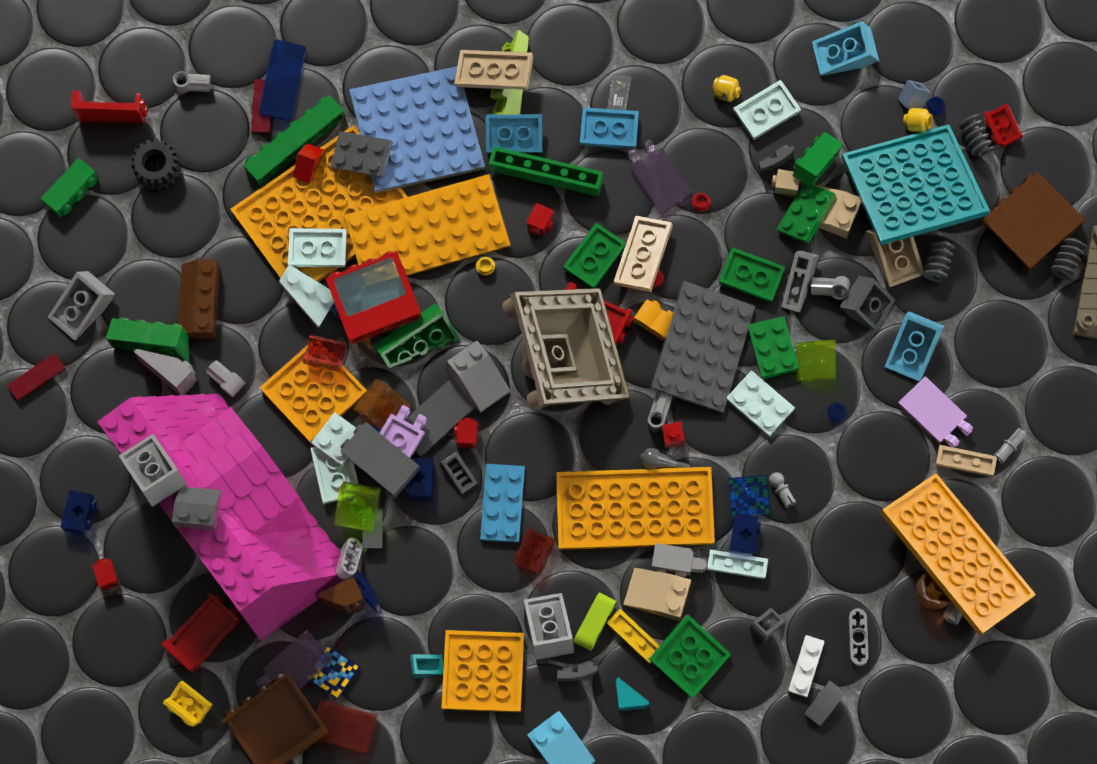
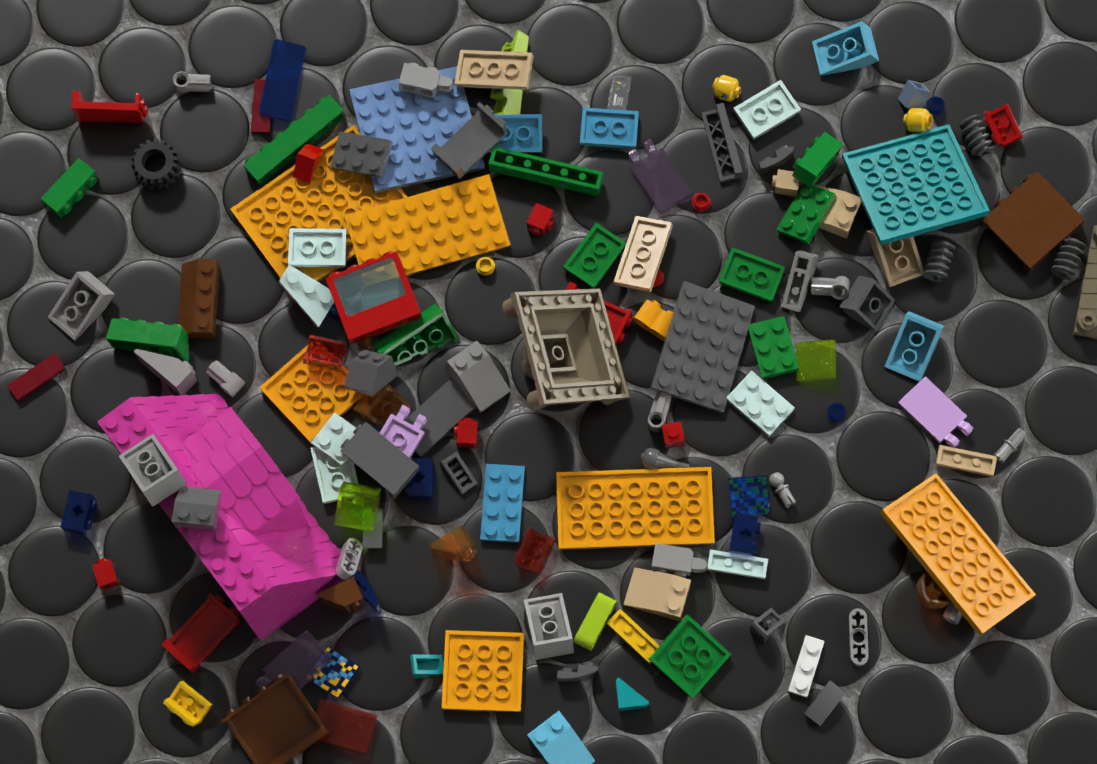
(370, 372): none -> dark grey slope
(423, 80): none -> light grey hinge
(455, 546): none -> clear orange slope
(471, 141): none -> dark grey panel
(729, 142): none -> dark grey fence

